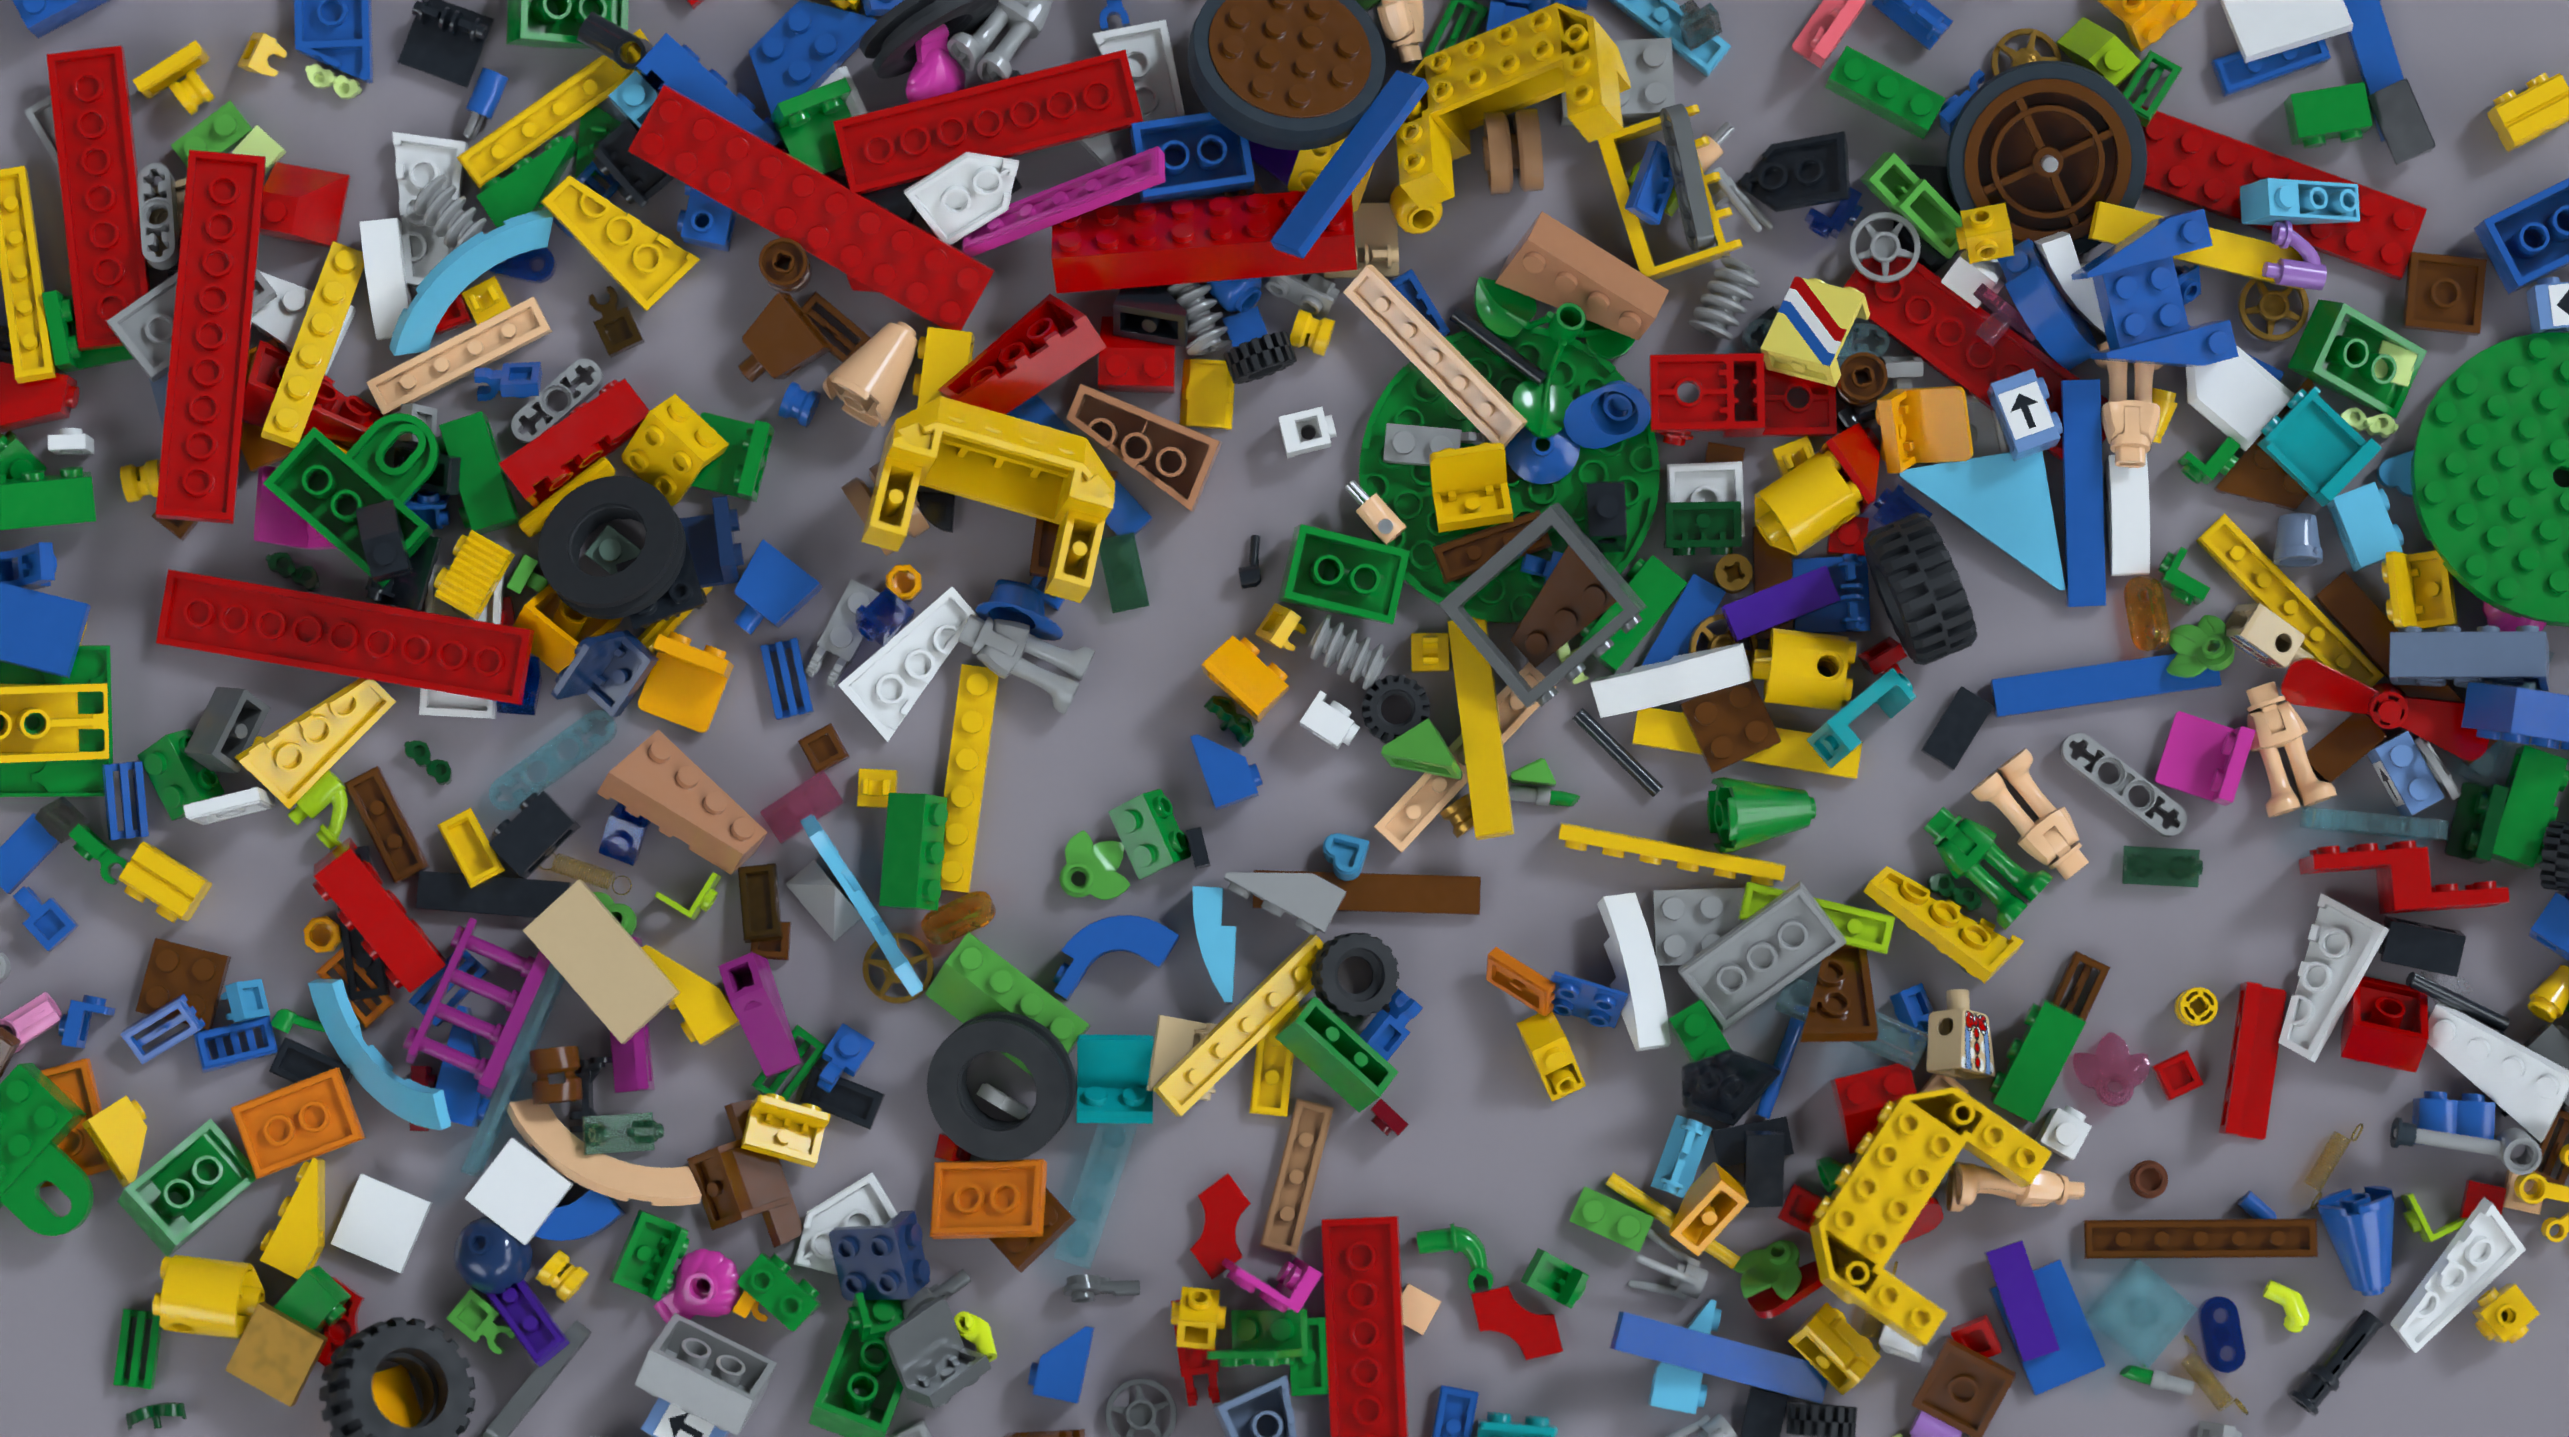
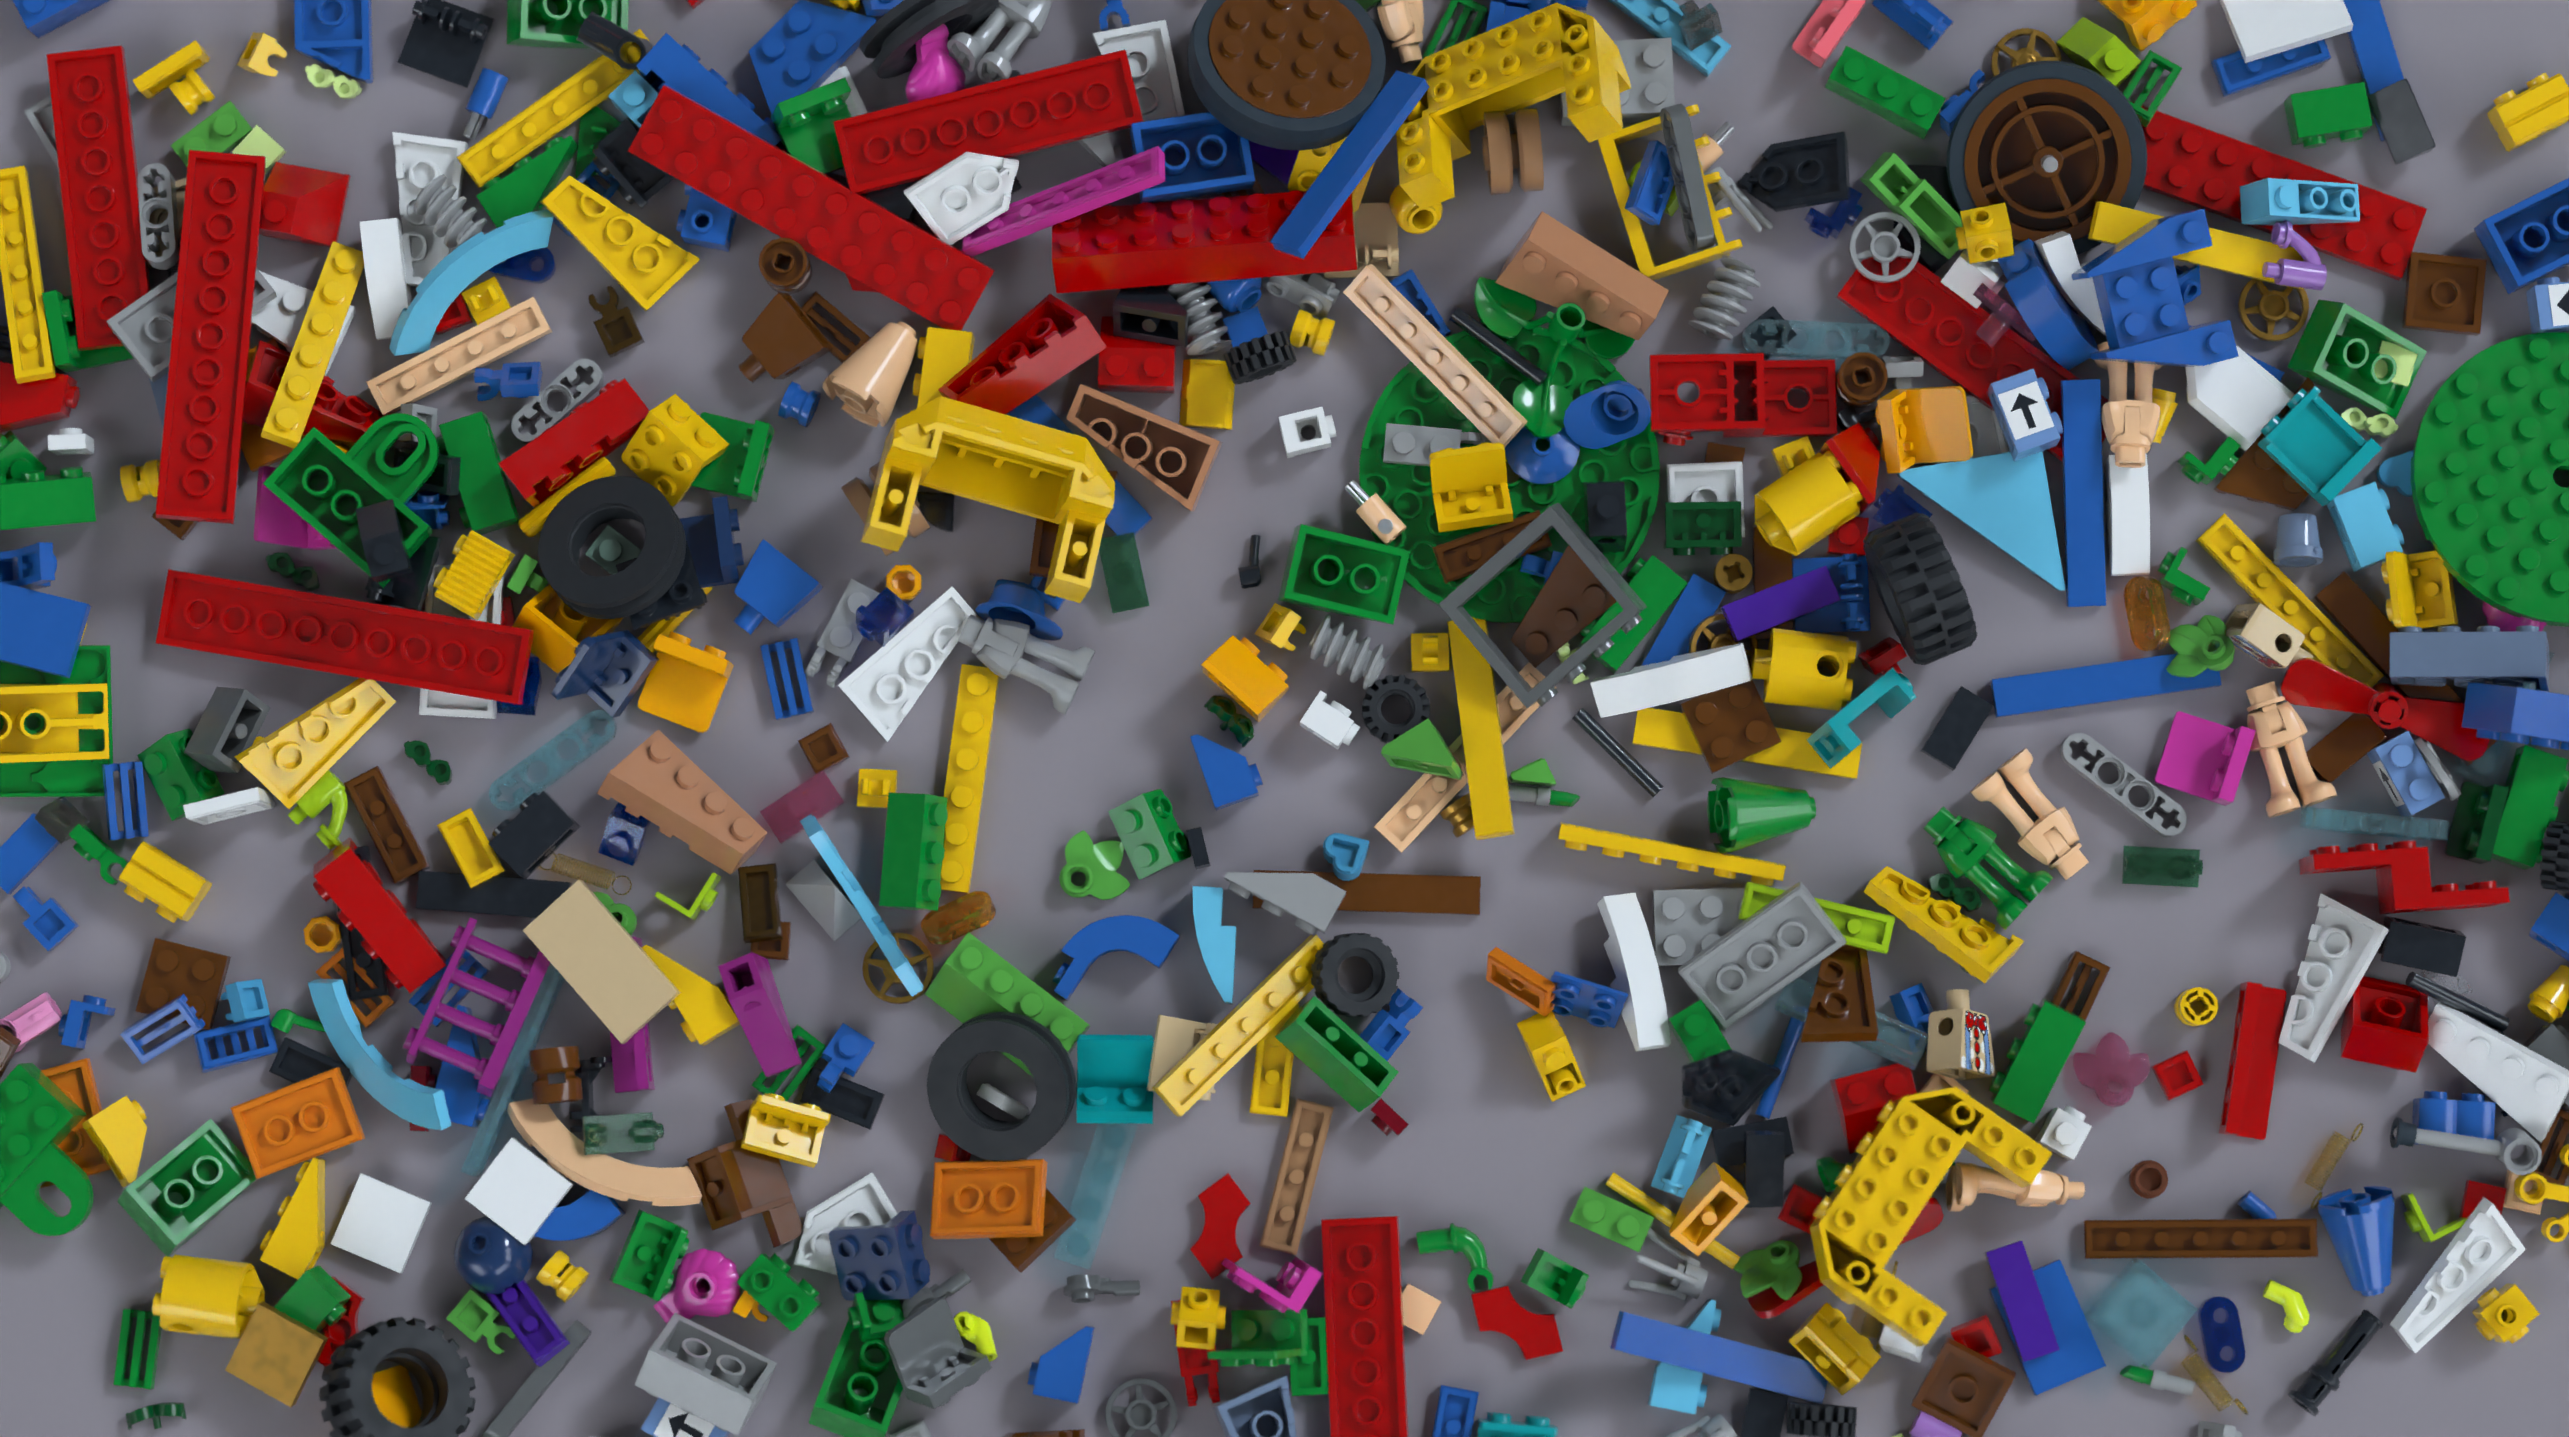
(1812, 330): light yellow panel -> none

